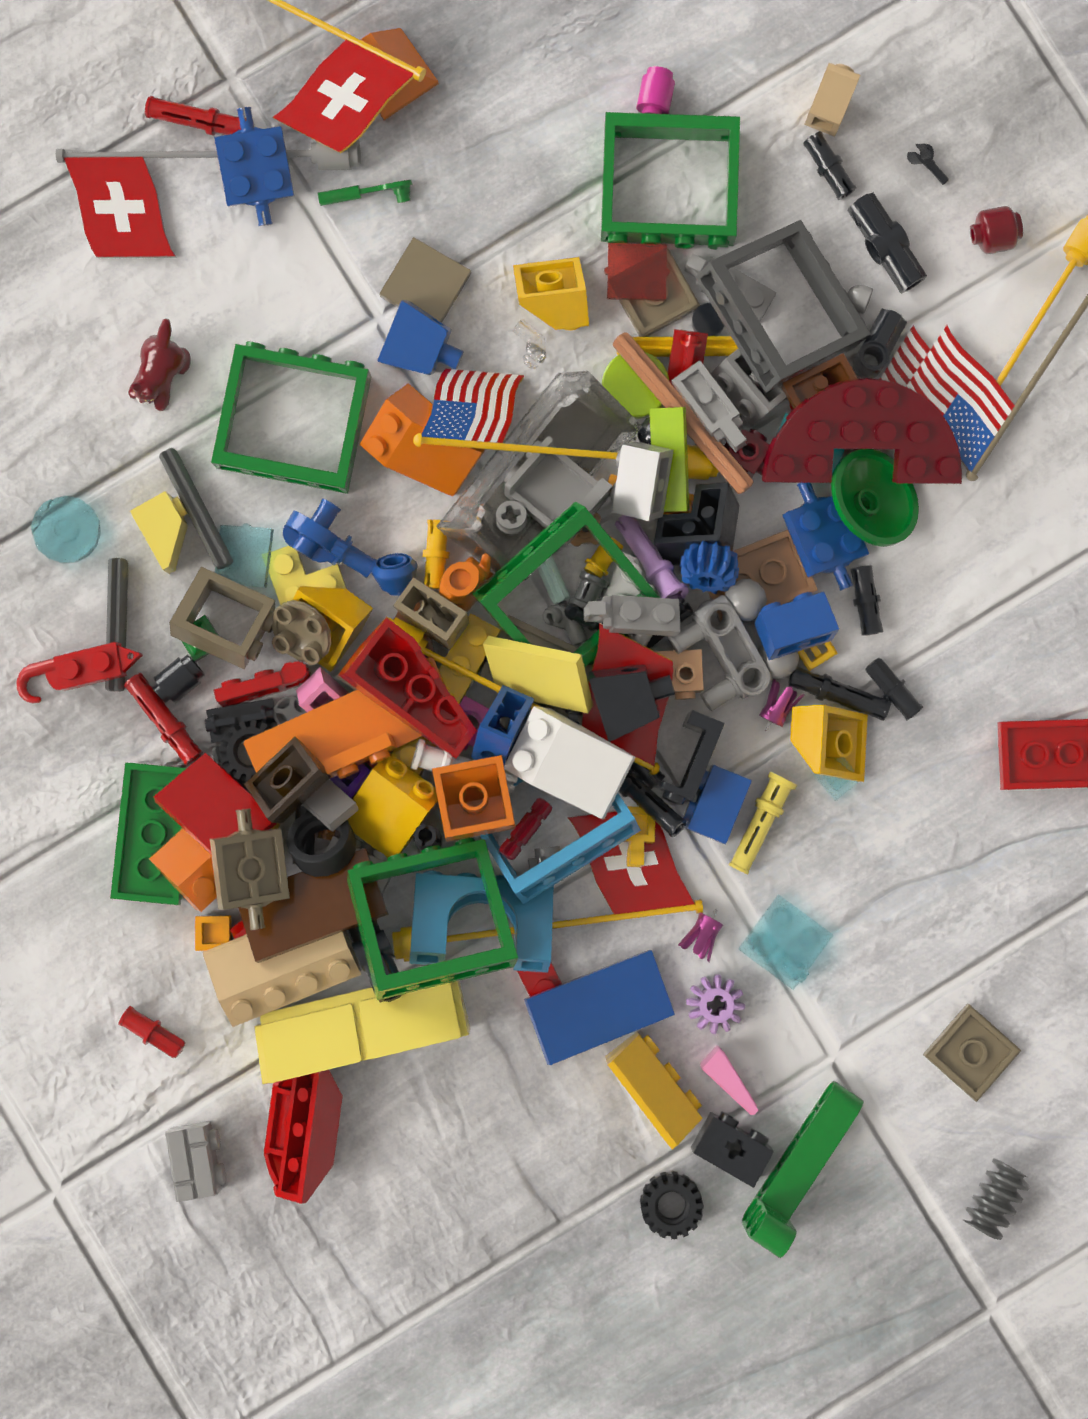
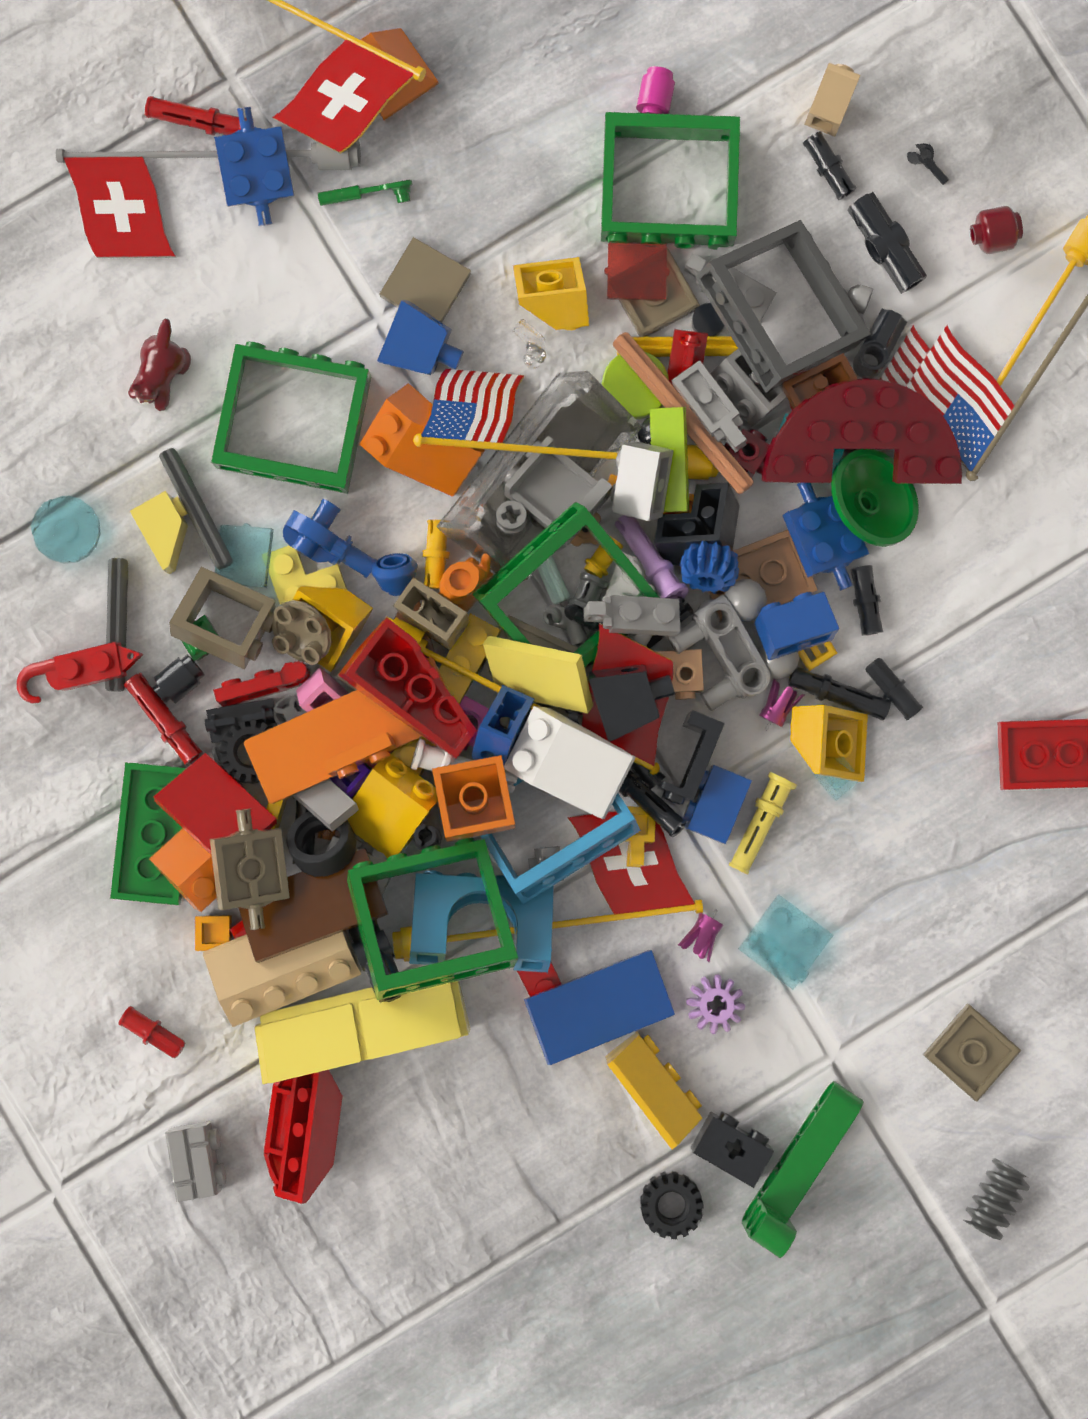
(287, 781): dark brown slope -> none
(525, 829): dark red axle -> none
(723, 1073): bright pink slope -> none

